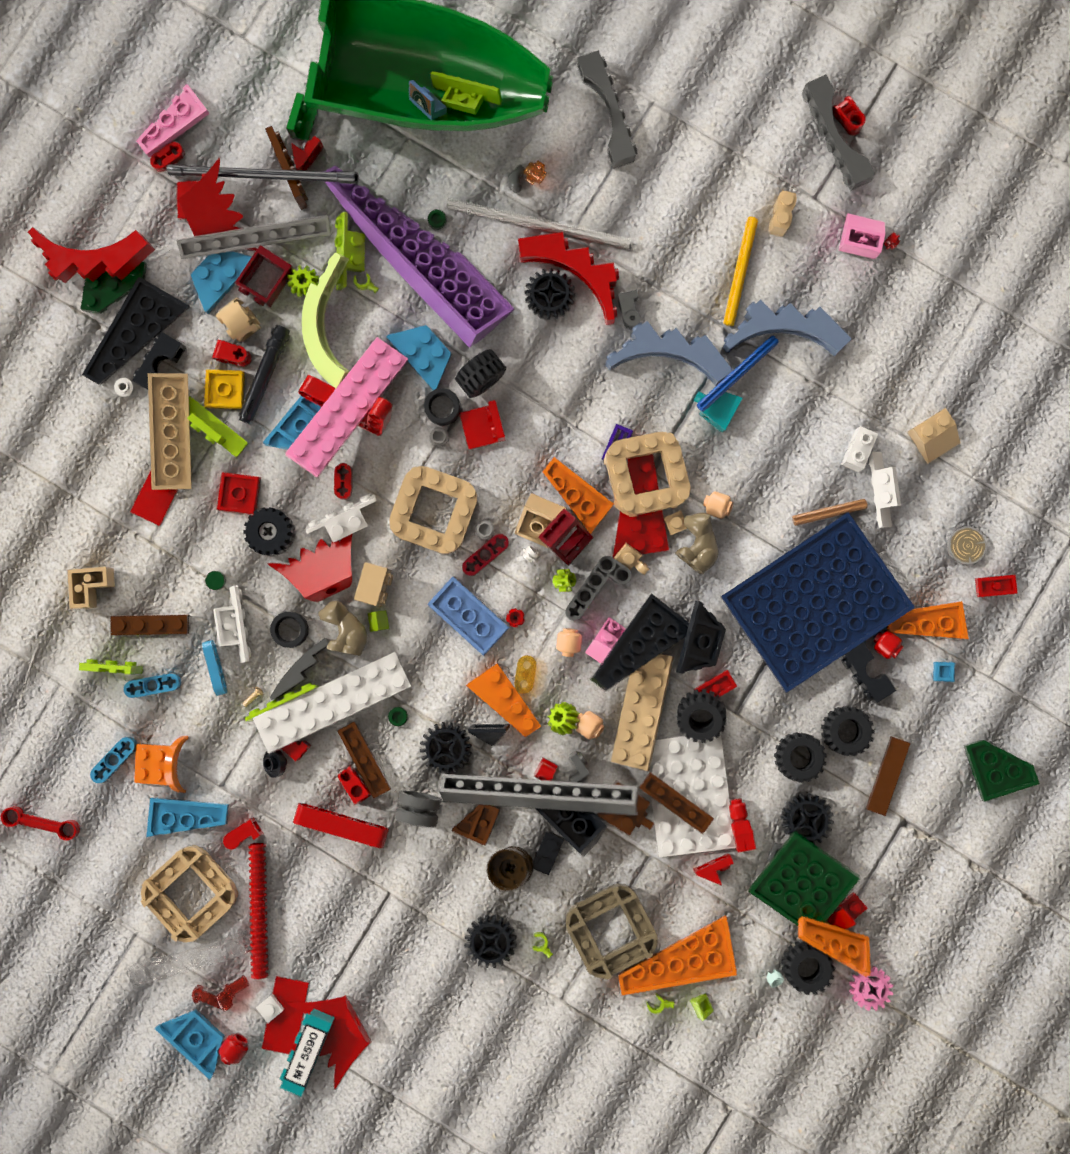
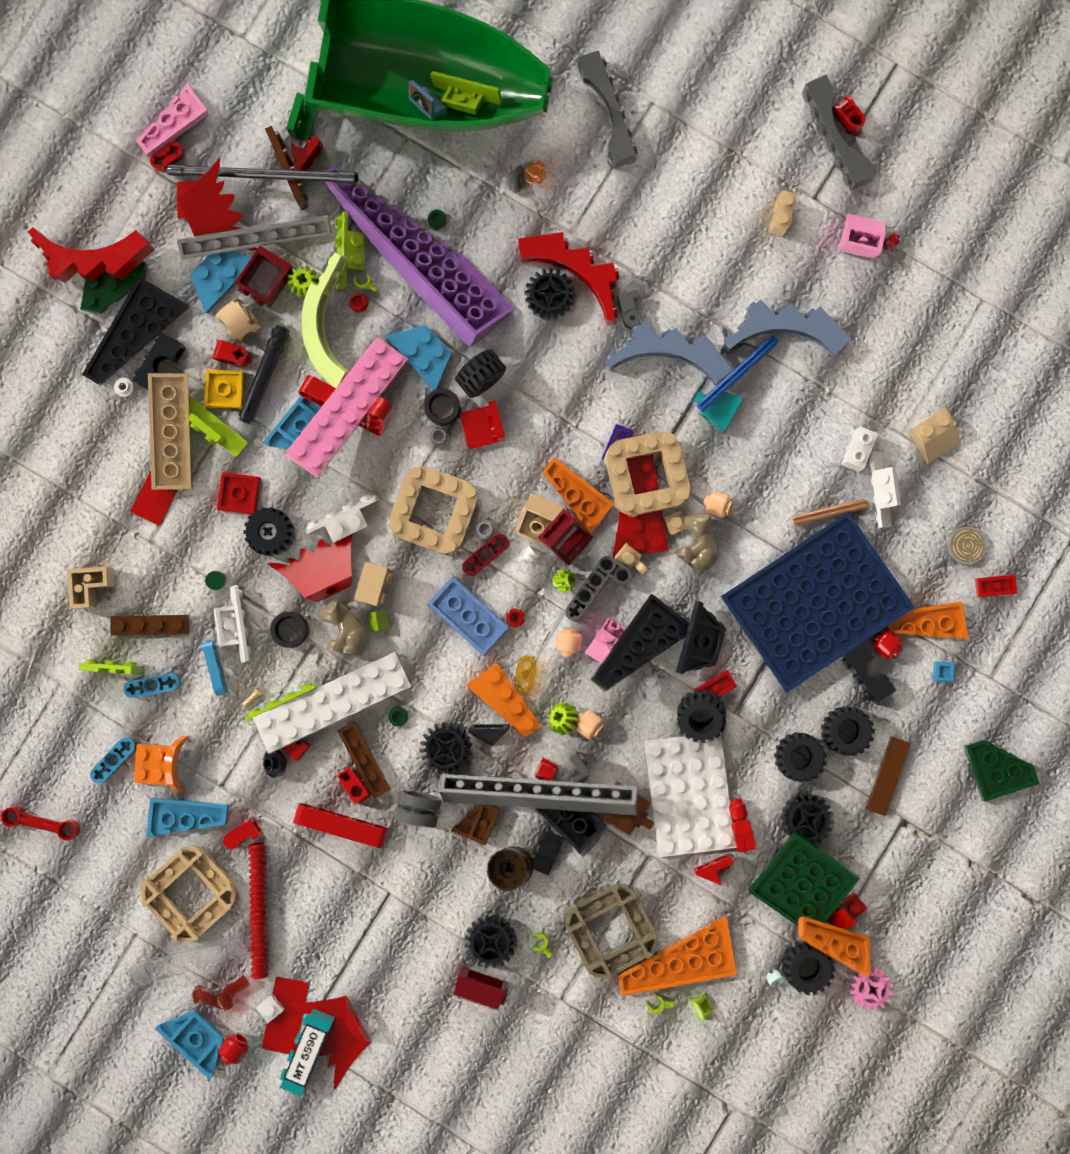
(295, 674): dark grey slope -> none
(338, 481): red beam -> none
(358, 303): none -> red plate
(480, 988): none -> dark red window
(593, 236): white axle -> none
(642, 713): tan plate -> none
(676, 803): reddish brown plate -> none
(740, 271): yellow axle -> none

